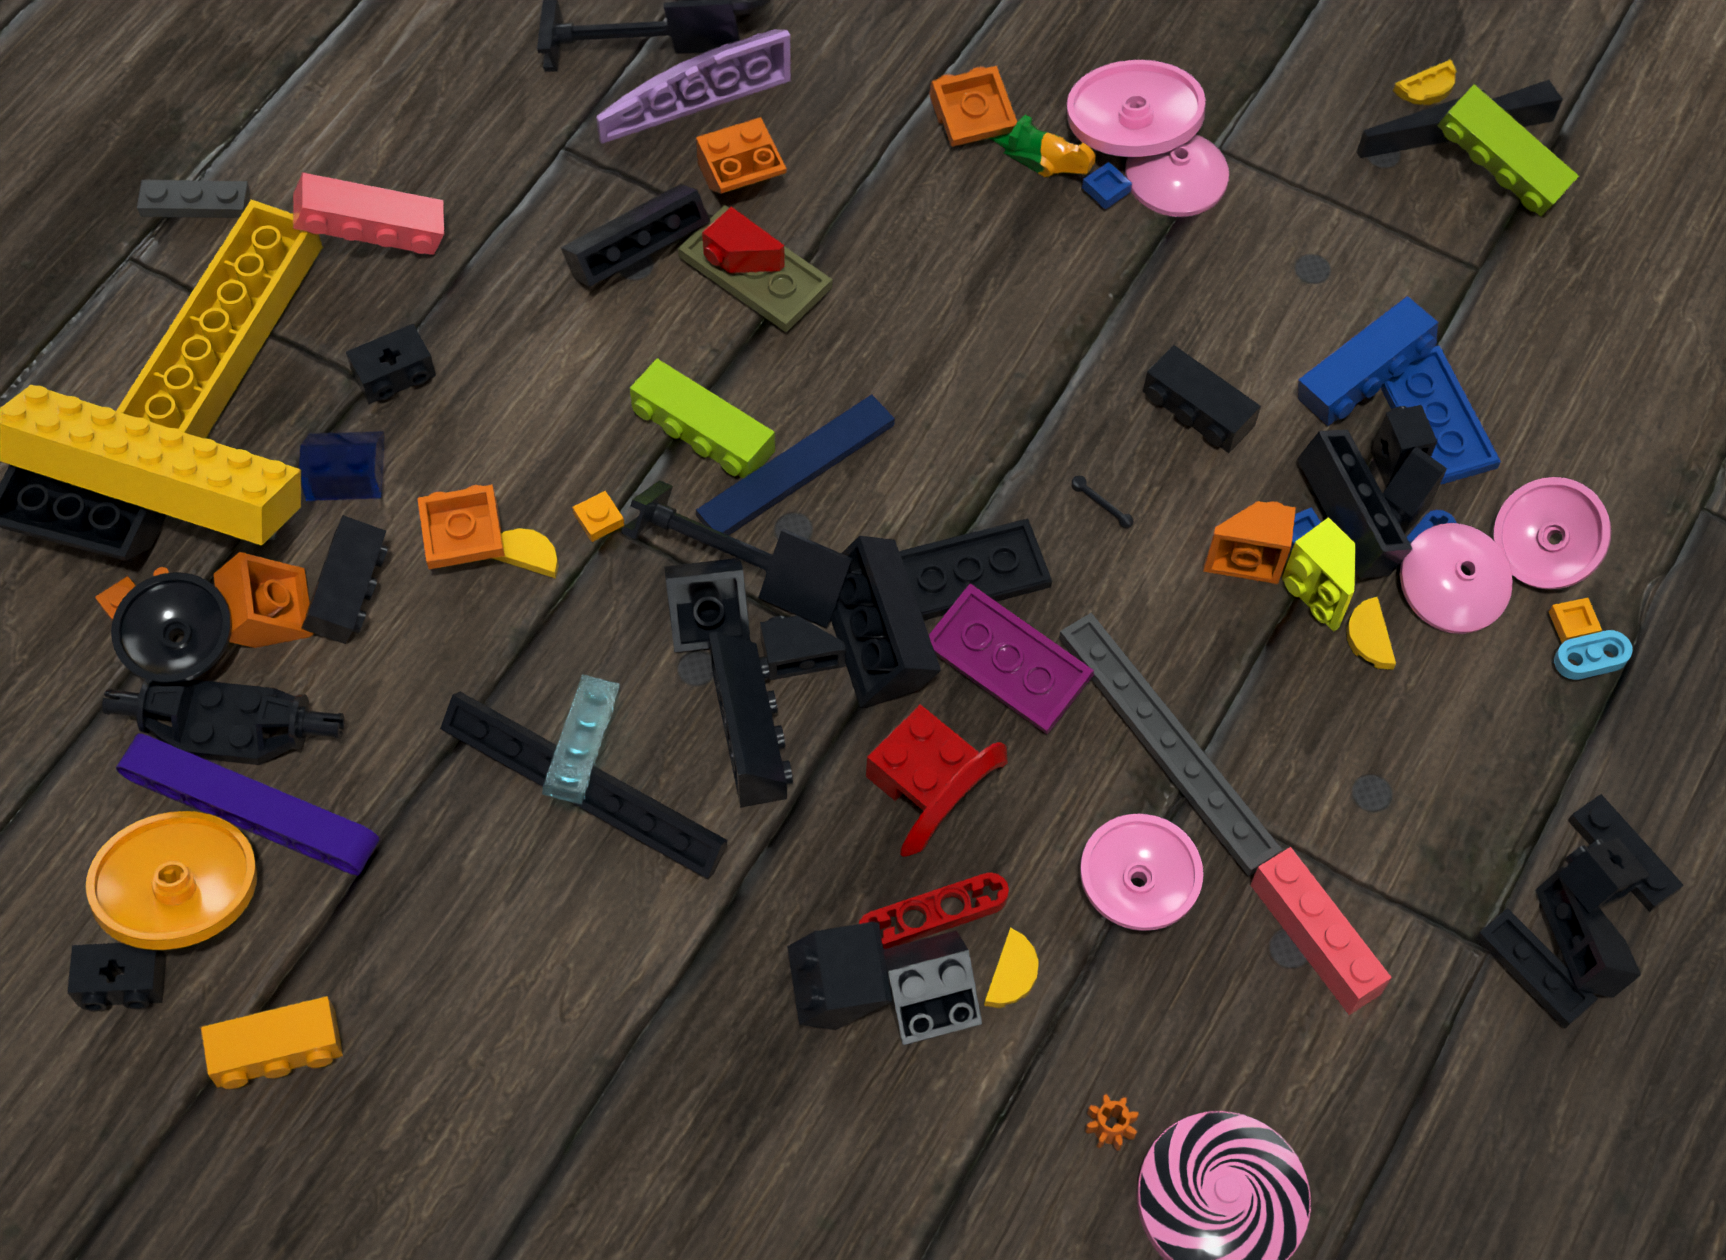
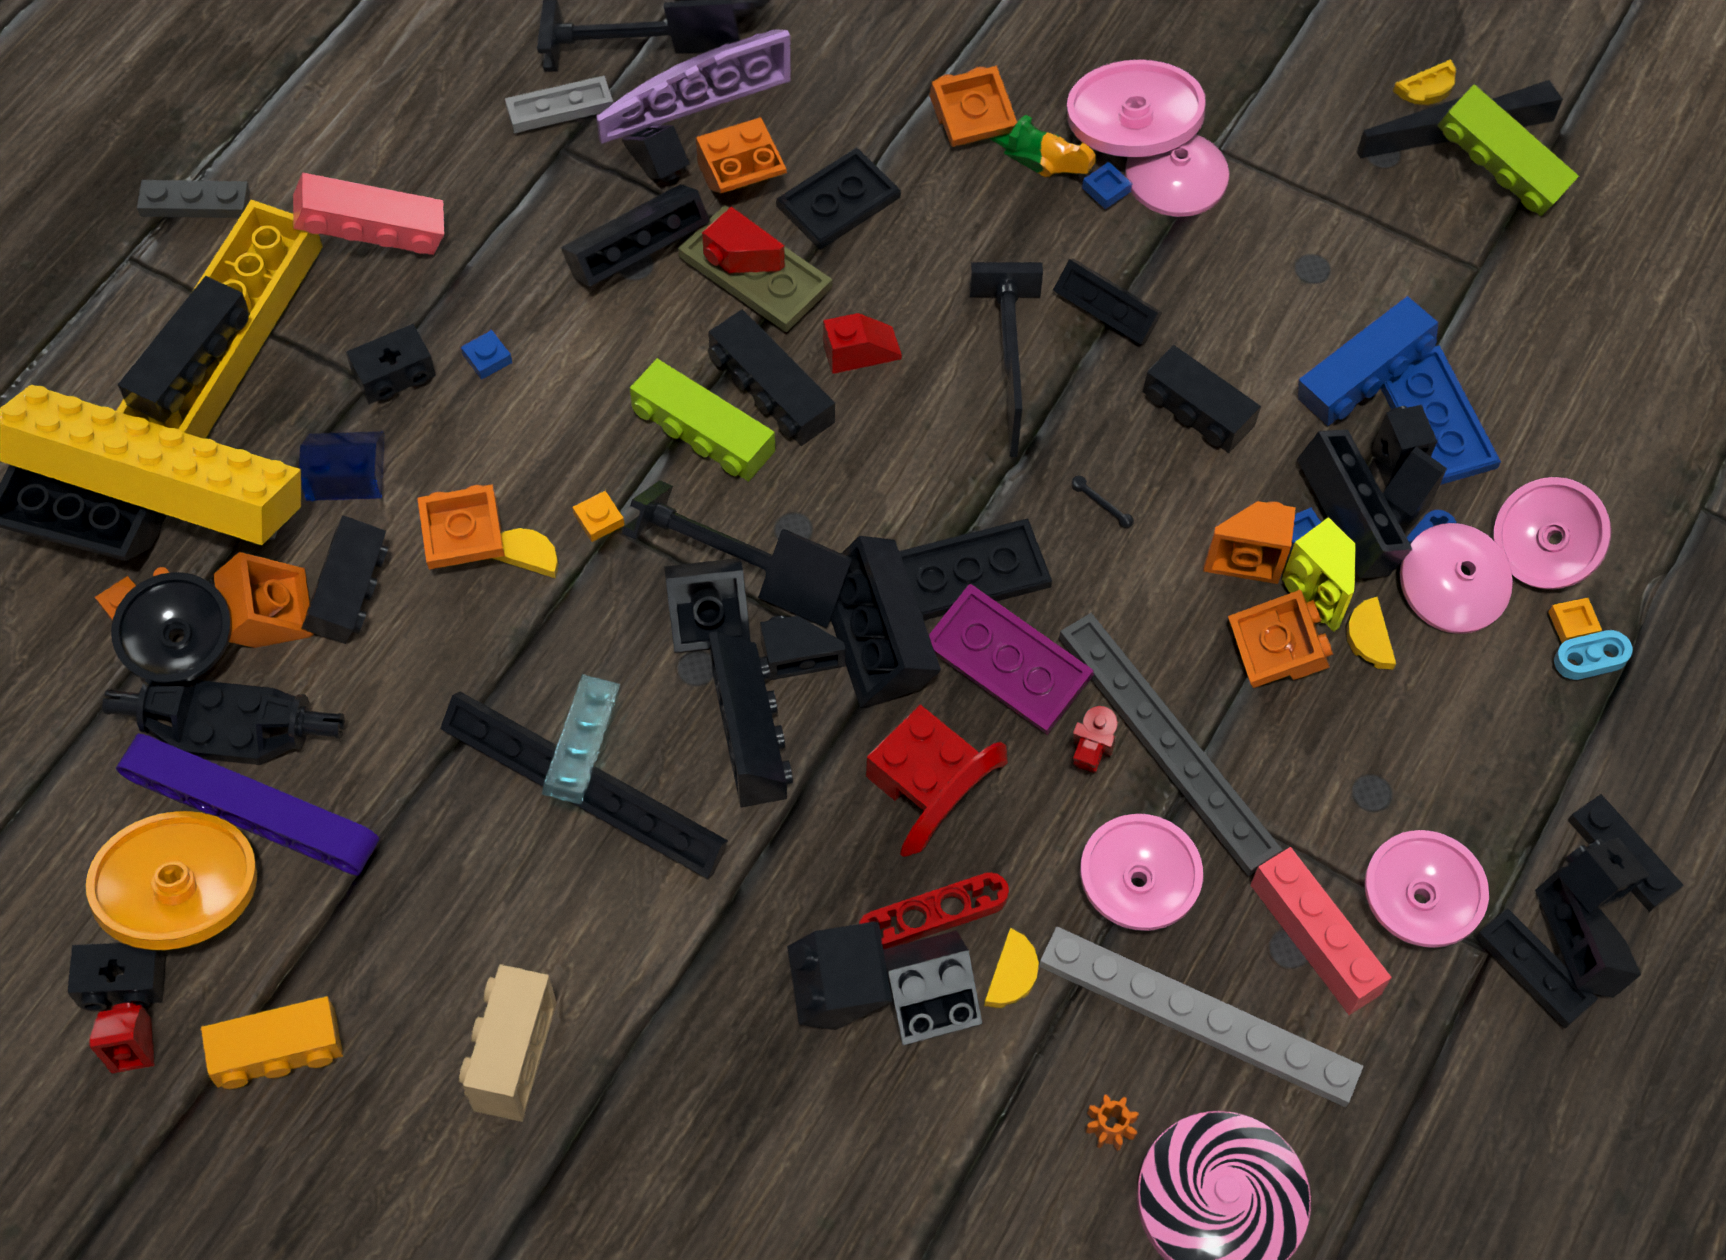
(123, 1038): none -> red slope
(184, 349): none -> black brick
(486, 354): none -> blue plate
(508, 1042): none -> tan brick
(558, 104): none -> light grey plate
(658, 151): none -> black slope
(771, 378): none -> black brick
(796, 466): dark blue tile -> none
(838, 198): none -> black tile
(858, 342): none -> red slope
(1007, 283): none -> black piece
(1094, 738): none -> hips
(1107, 301): none -> black plate
(1201, 1016): none -> light grey plate
(1281, 639): none -> orange plate
(1440, 872): none -> bright pink dish

